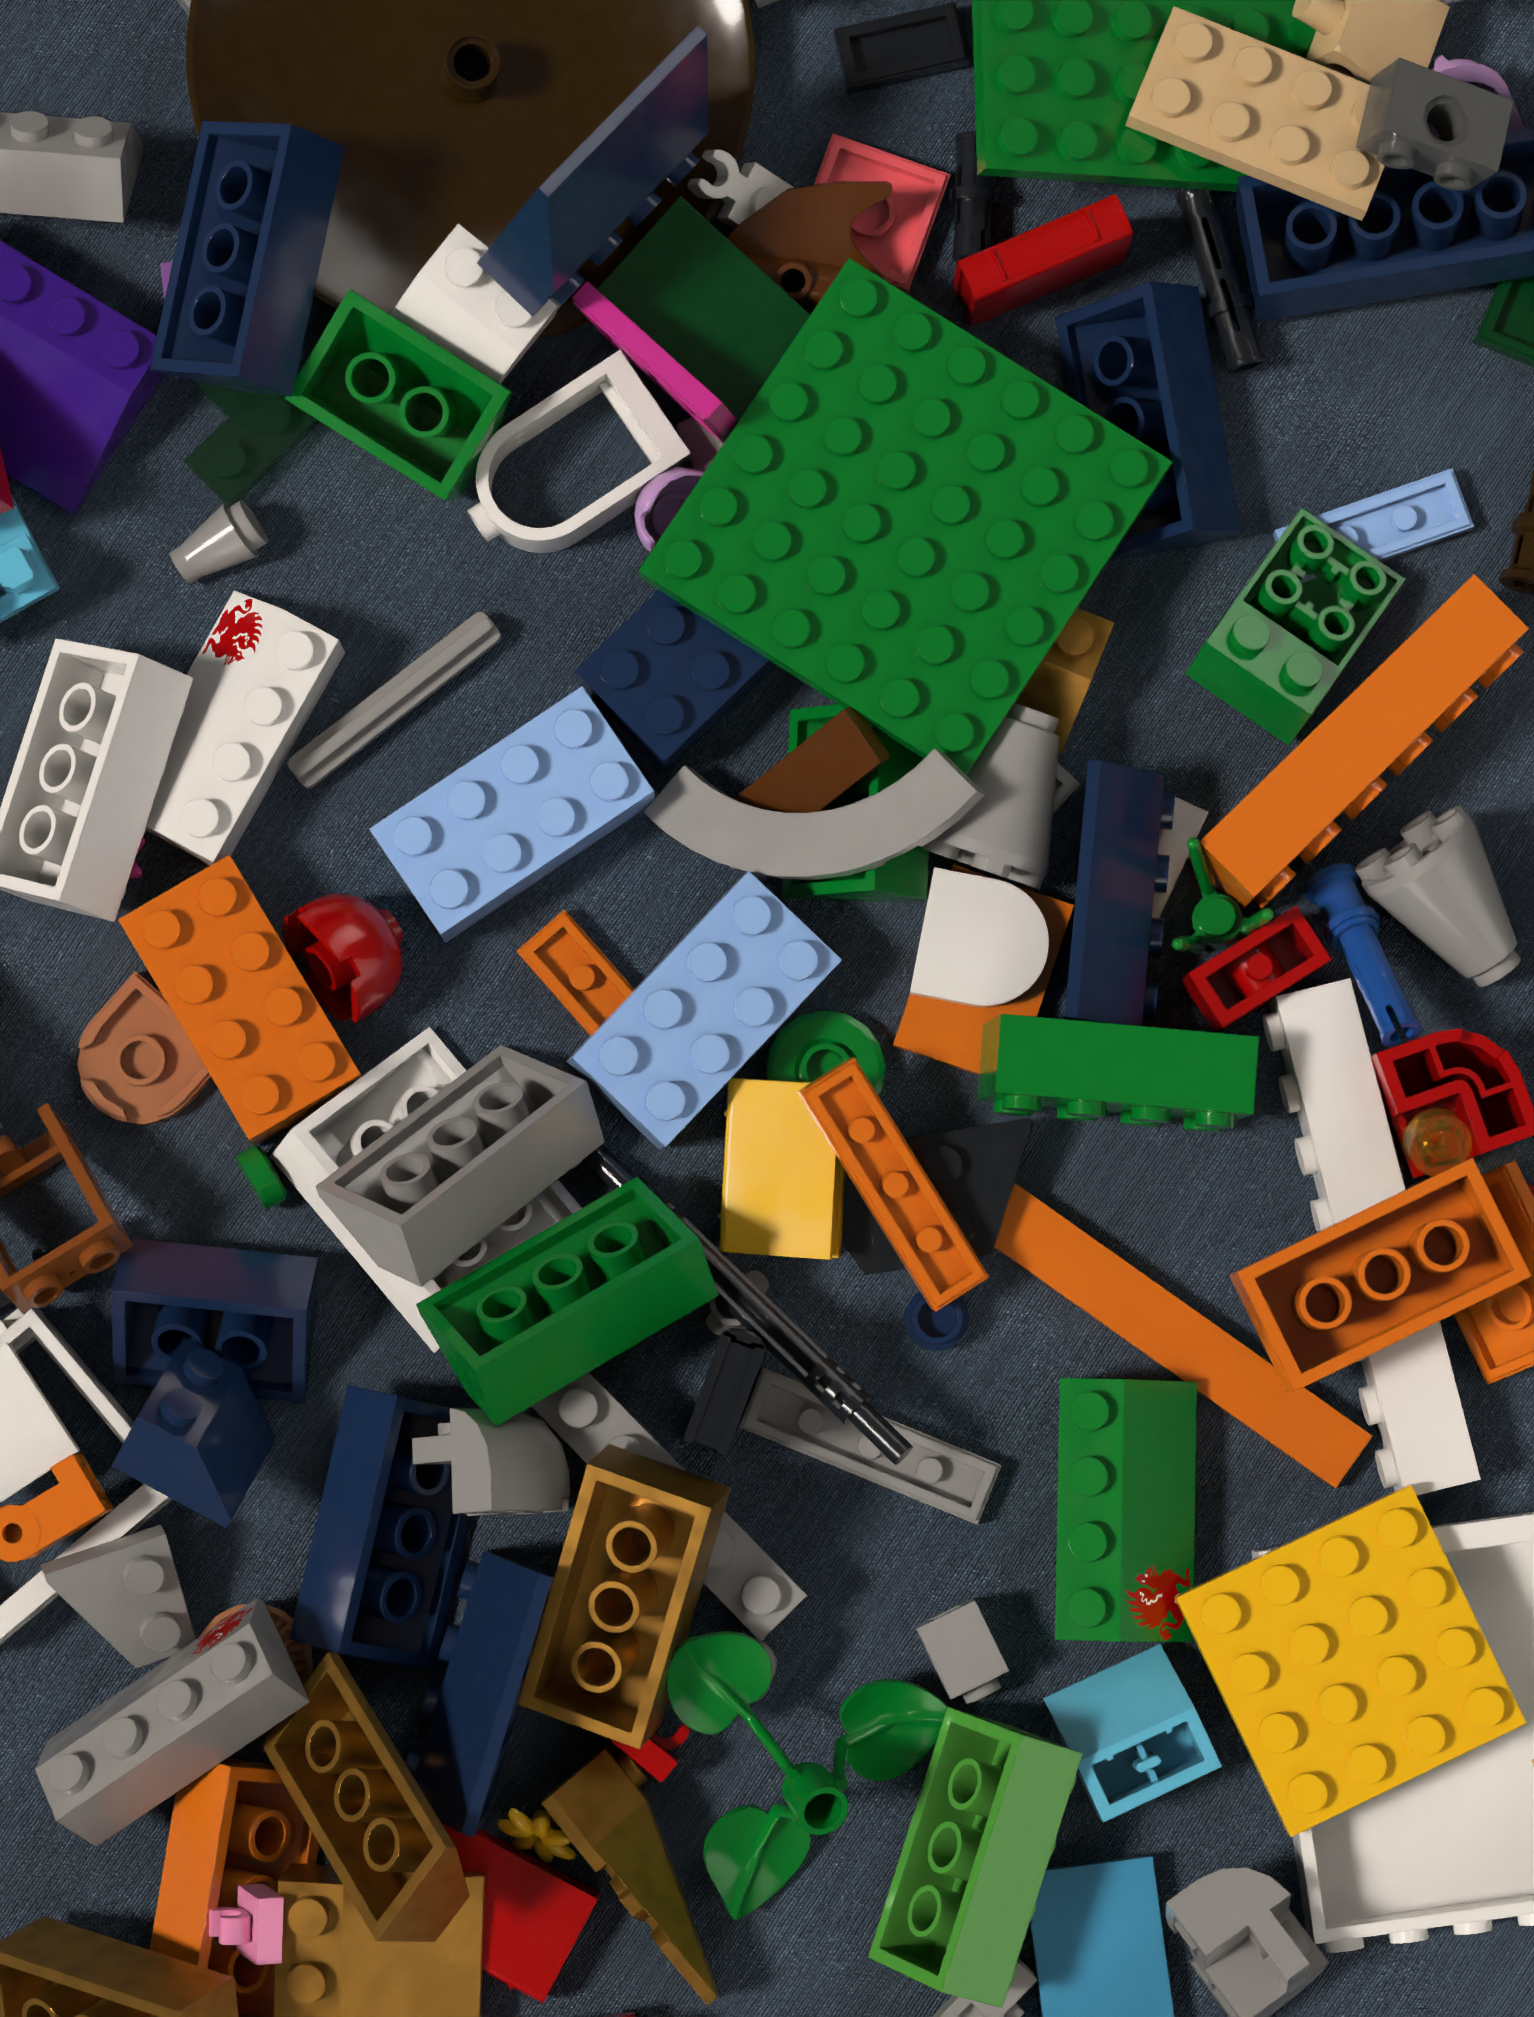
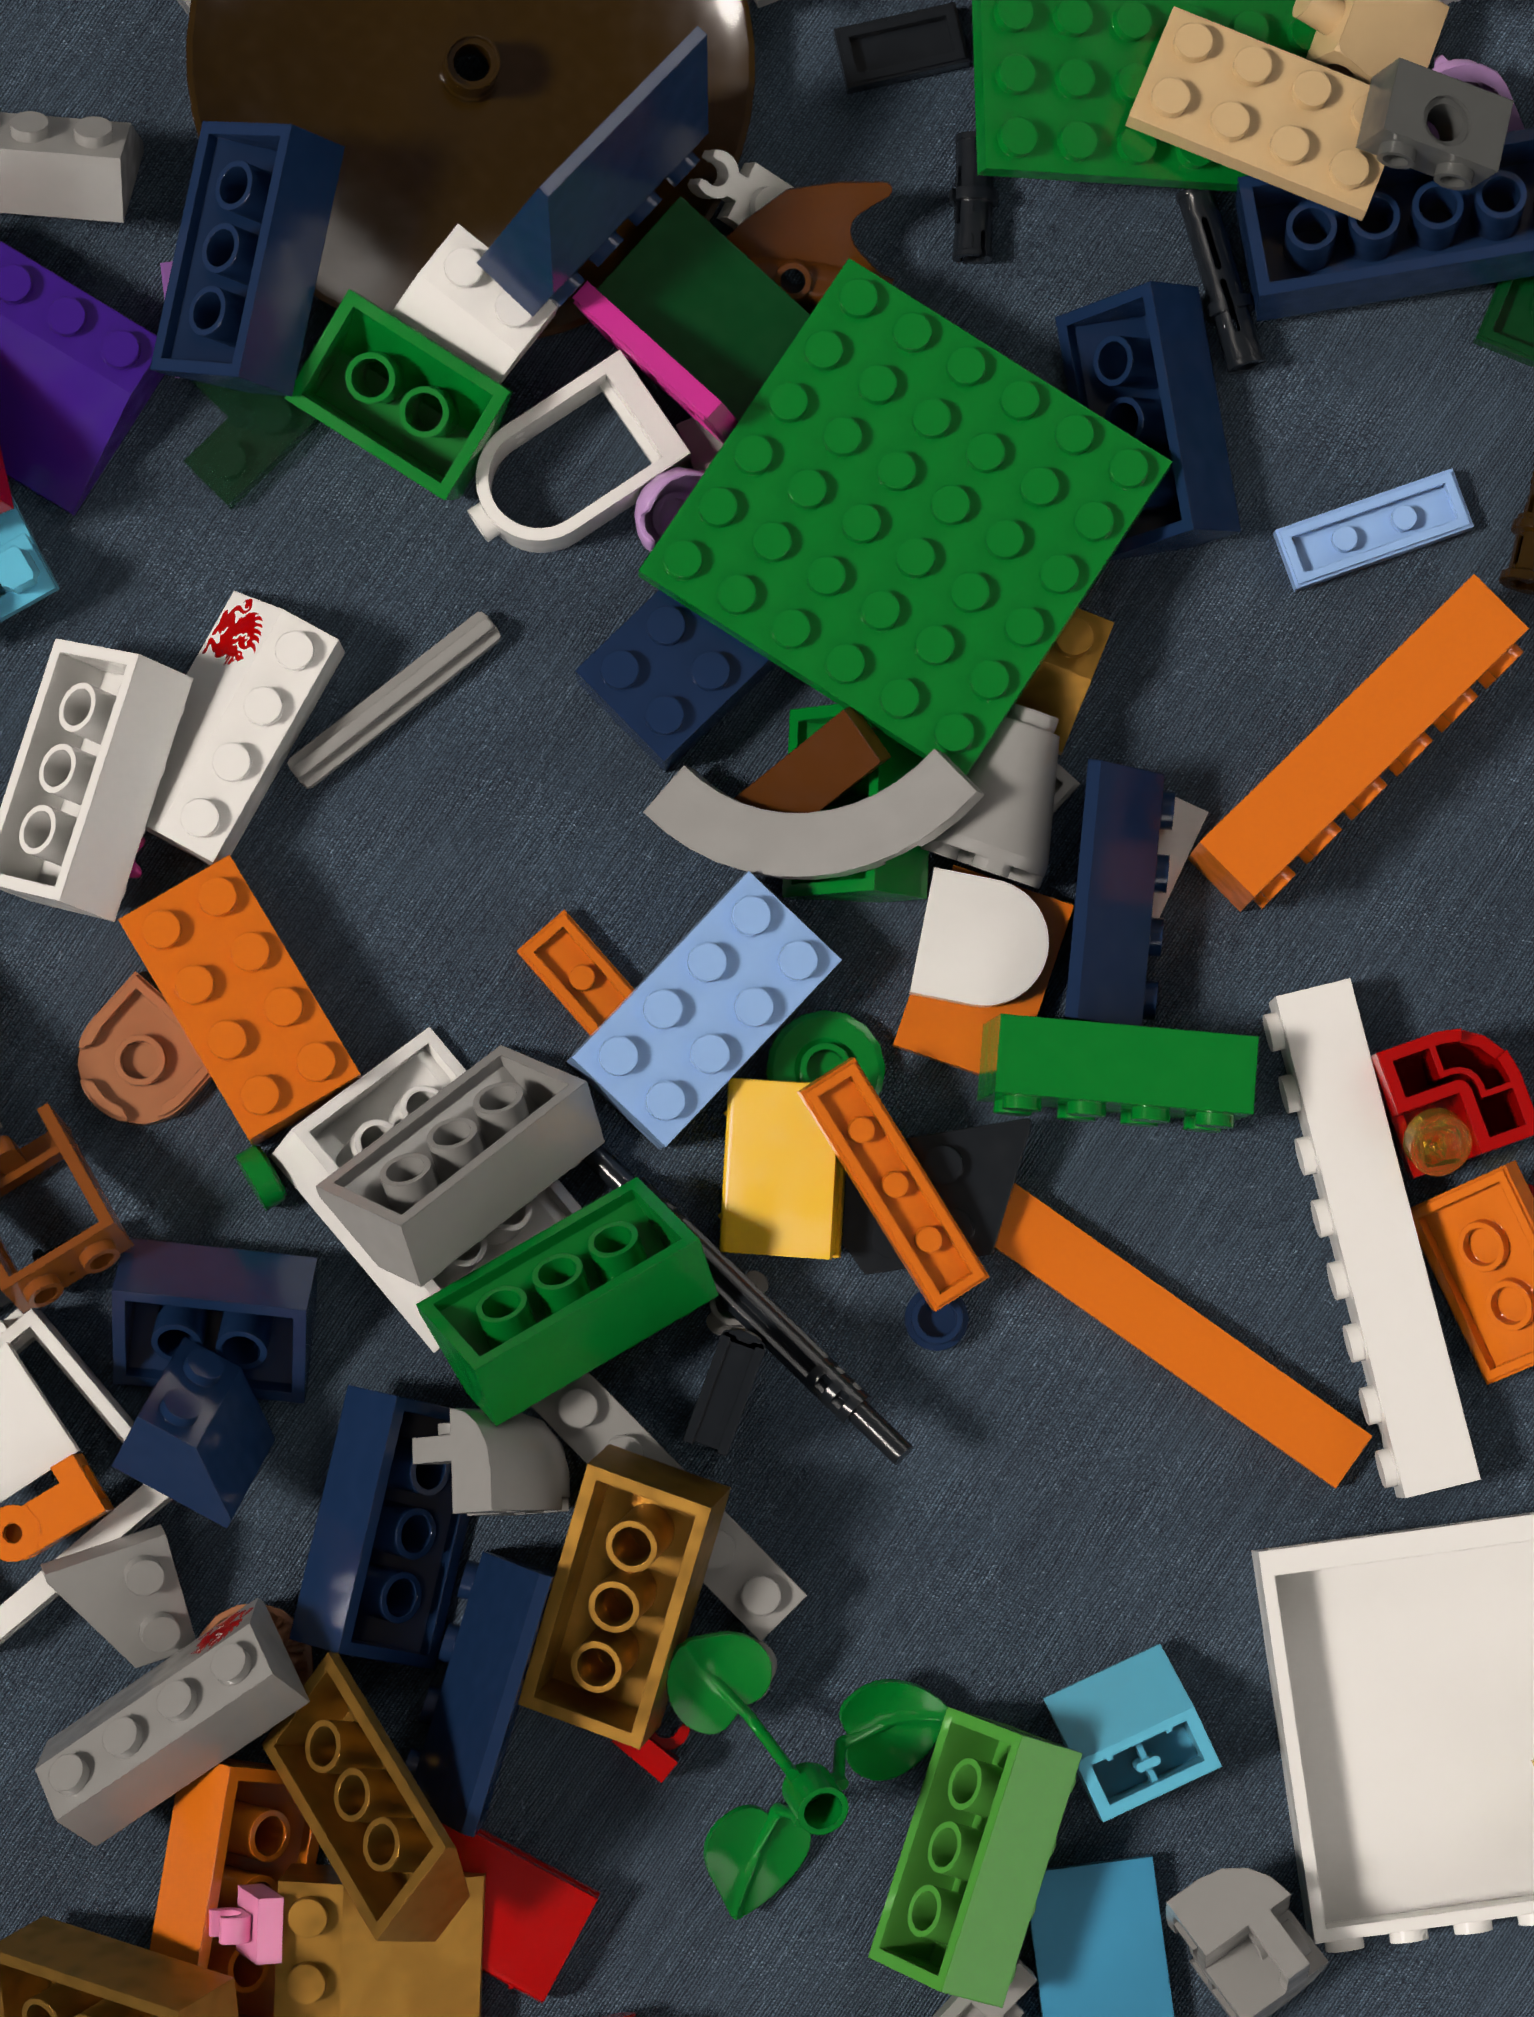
(220, 542): light grey cone -> none
(349, 952): red cylinder -> none
(513, 814): light blue brick -> none
(538, 1833): yellow plant -> none
(617, 1831): pearl gold wedge -> none
(898, 227): coral tile -> none
(930, 1473): light grey tile -> none
(963, 1651): light grey brick -> none
(1043, 260): red piece -> none
(1125, 1509): green slope -> none
(1216, 917): green plant -> none
(1256, 970): red brick -> none
(1293, 639): green slope -> none
(1350, 1660): yellow plate -> none
(1353, 930): blue pin -> none
(1380, 1275): orange brick -> none
(1445, 894): light grey cone -> none

